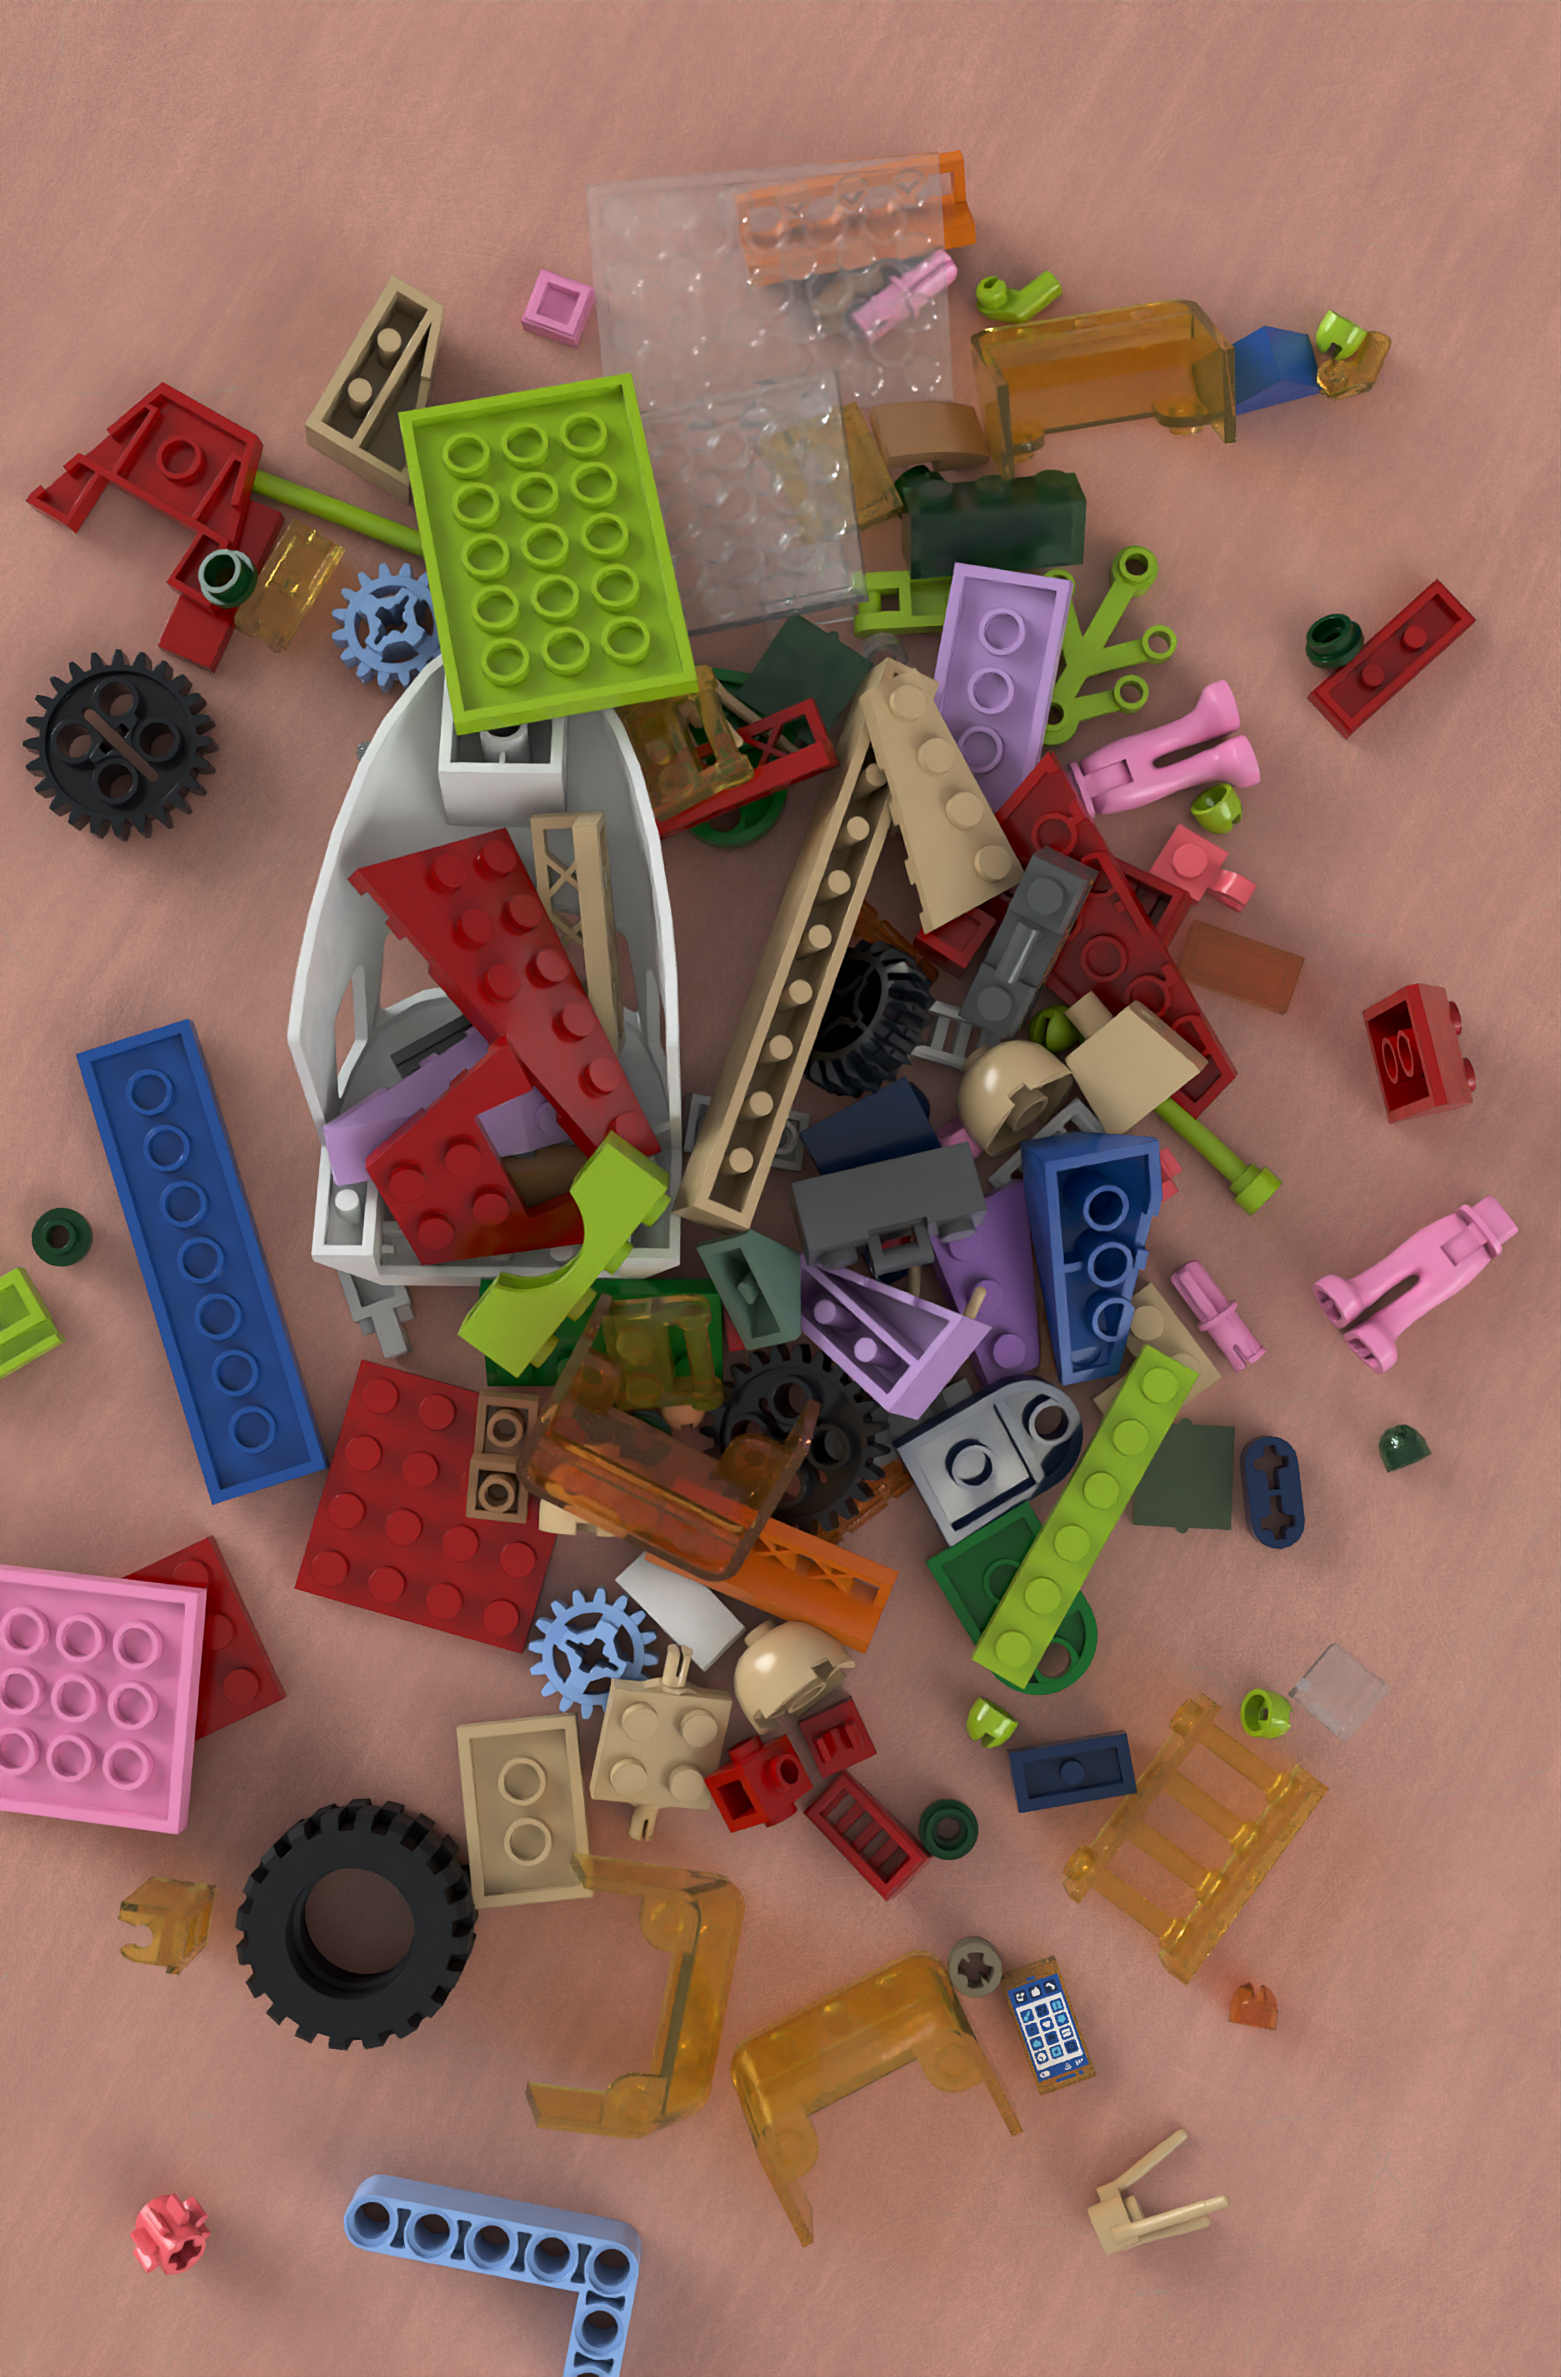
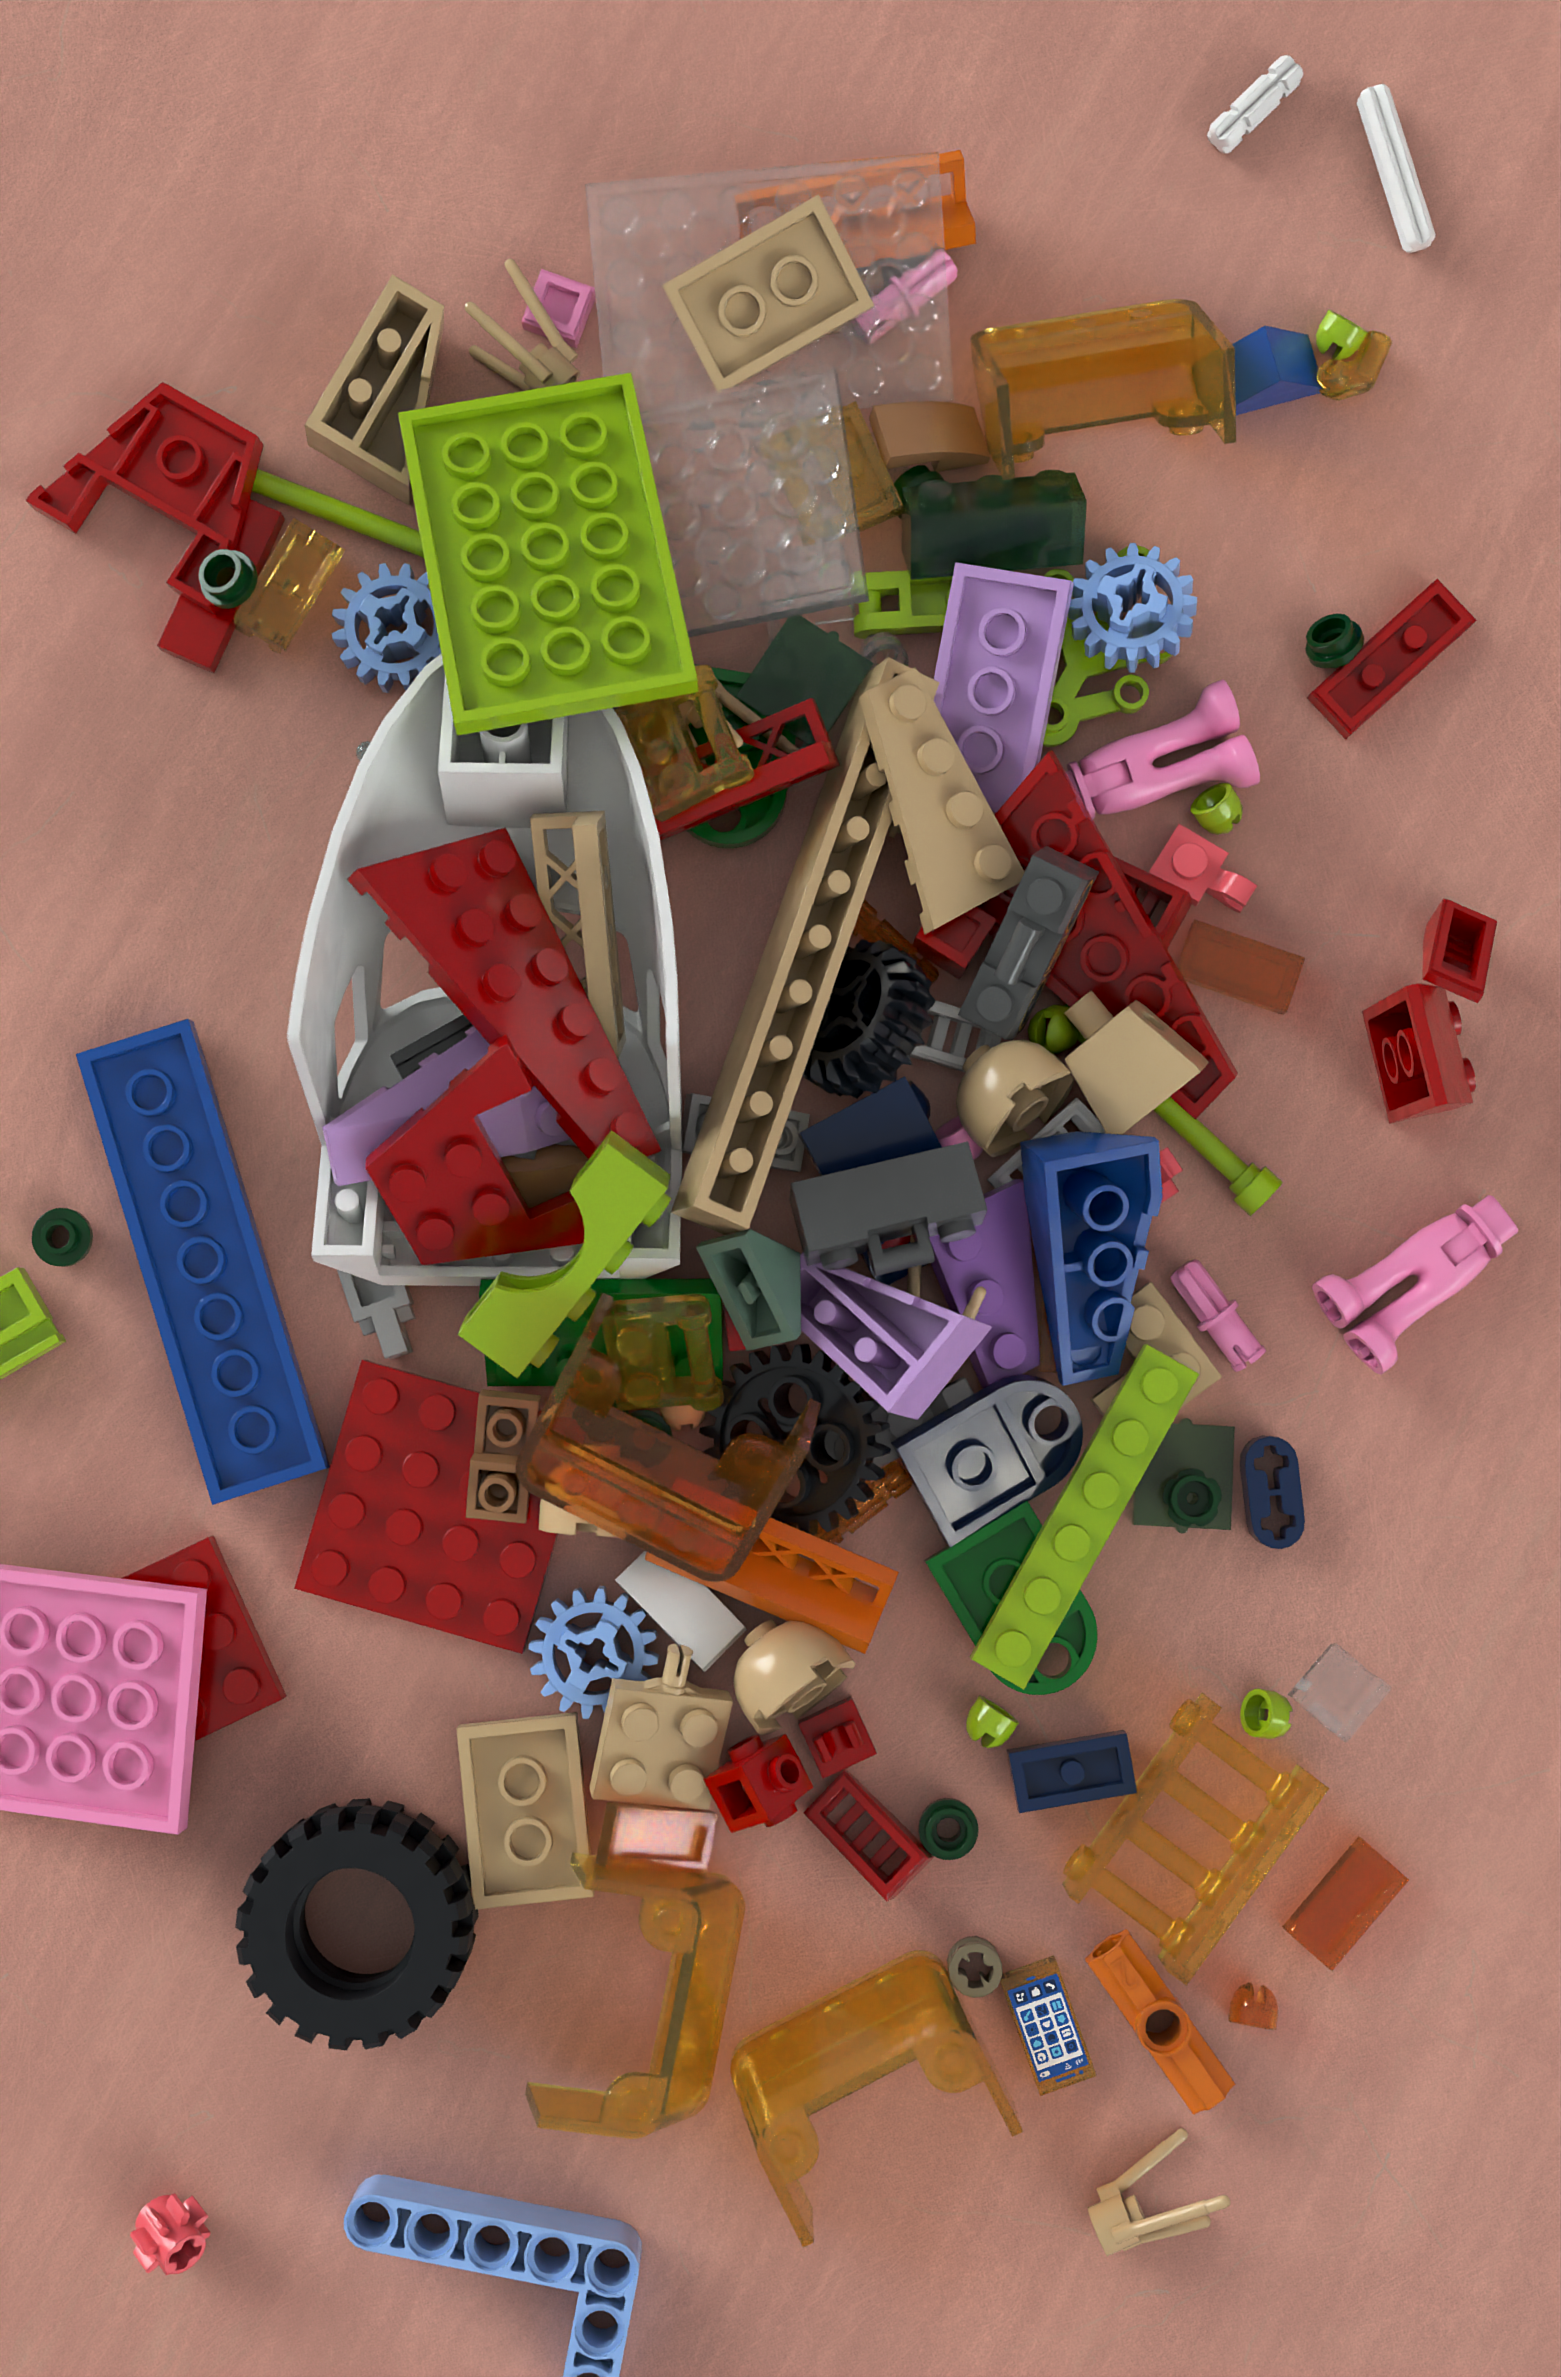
(85, 781): black gear -> none
(177, 1916): clear yellow hinge -> none
(542, 365): none -> tan plant
(656, 1838): none -> clear orange tile
(768, 295): none -> tan plate
(1014, 305): lime arm -> none
(1150, 624): none -> light blue gear
(1179, 2049): none -> orange piece
(1207, 1502): none -> dark green plate
(1255, 104): none -> white axle
(1345, 1903): none -> clear orange tile
(1396, 168): none -> white axle
(1402, 1447): clear green hinge -> none
(1458, 949): none -> red slope

